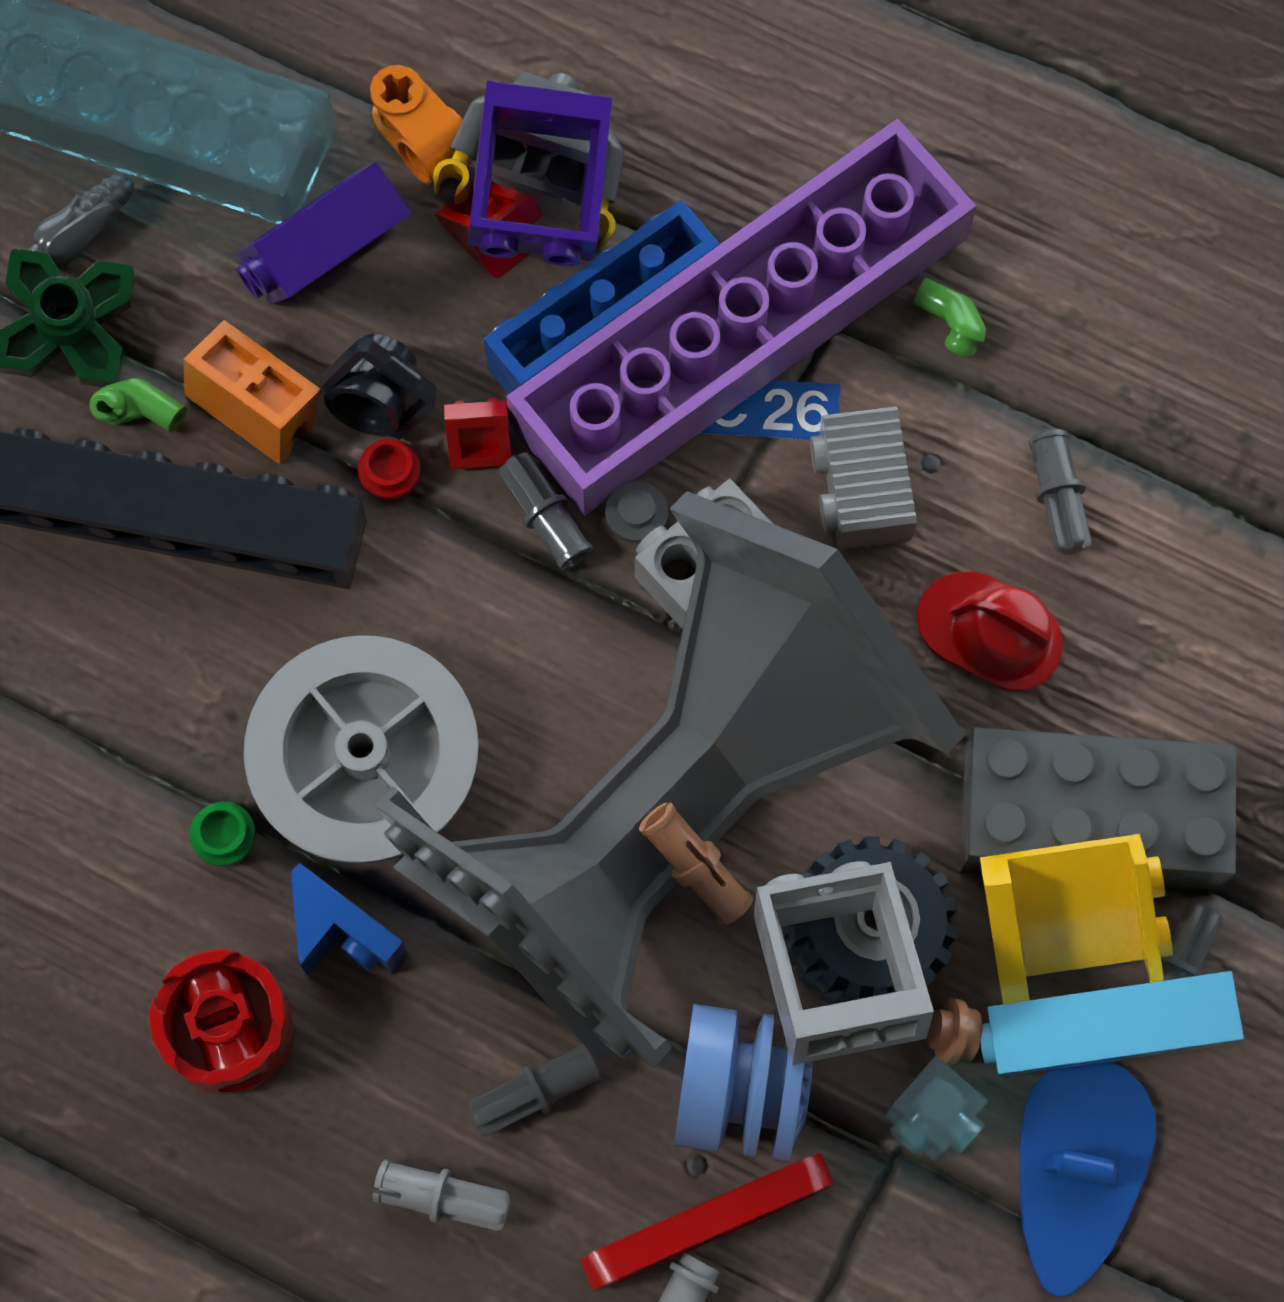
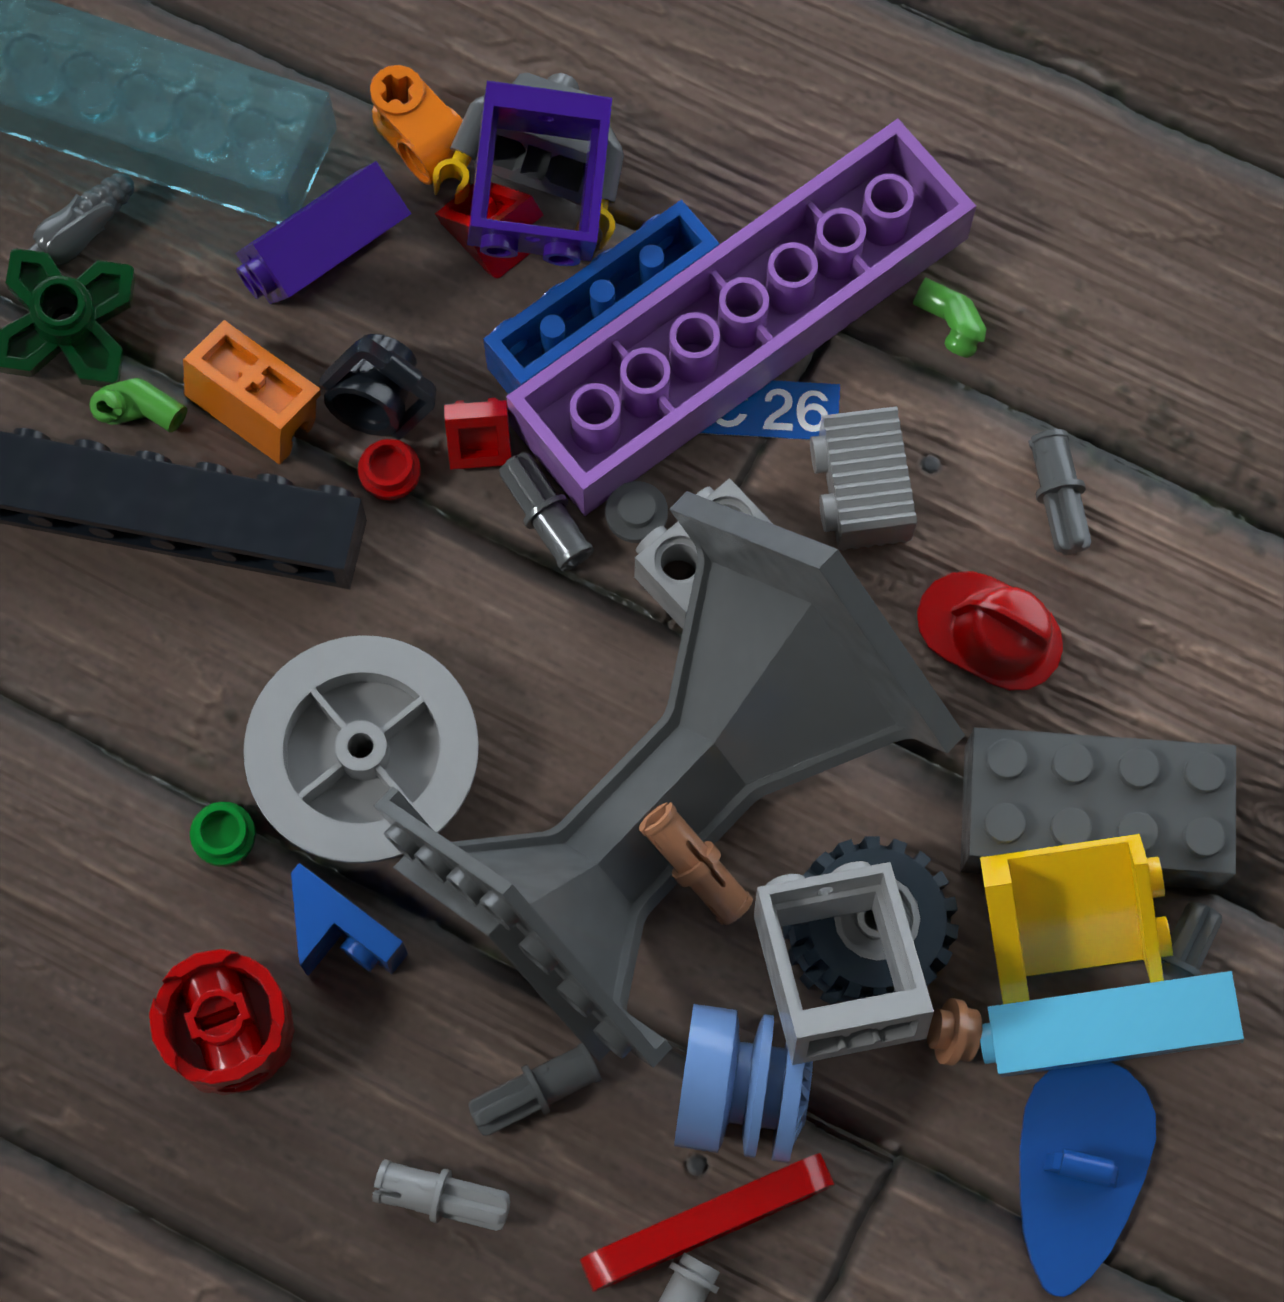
(937, 1112): clear light blue brick -> none

